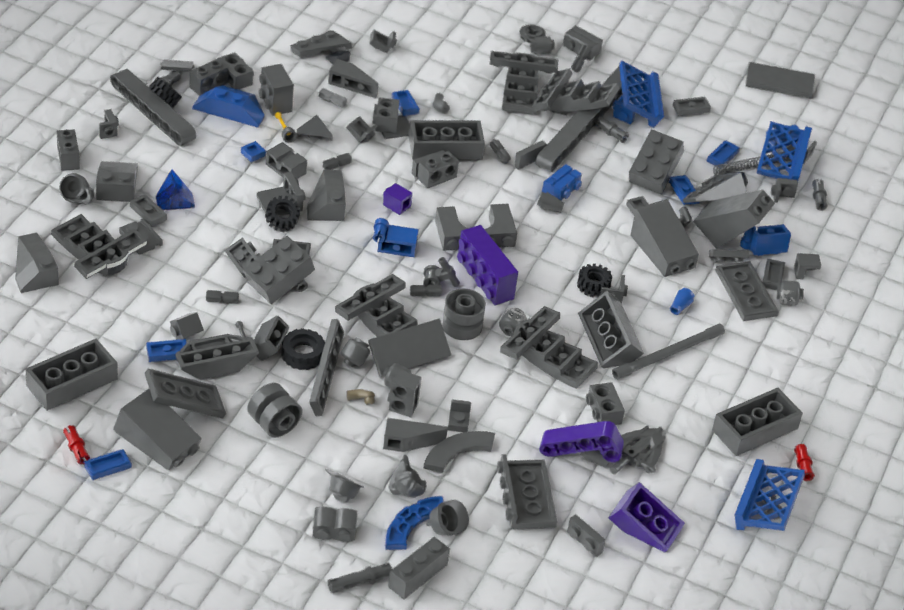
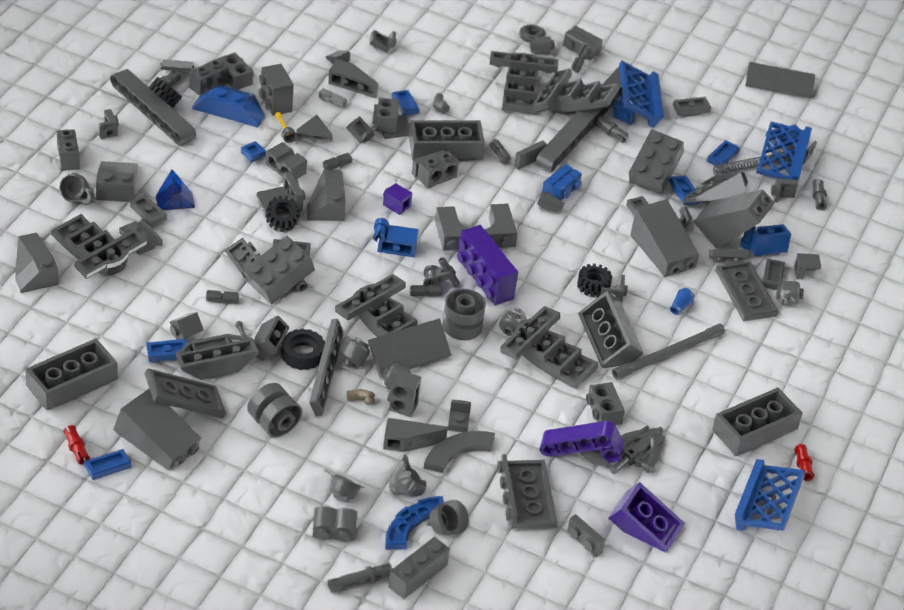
(313, 46): dark grey wing -> none

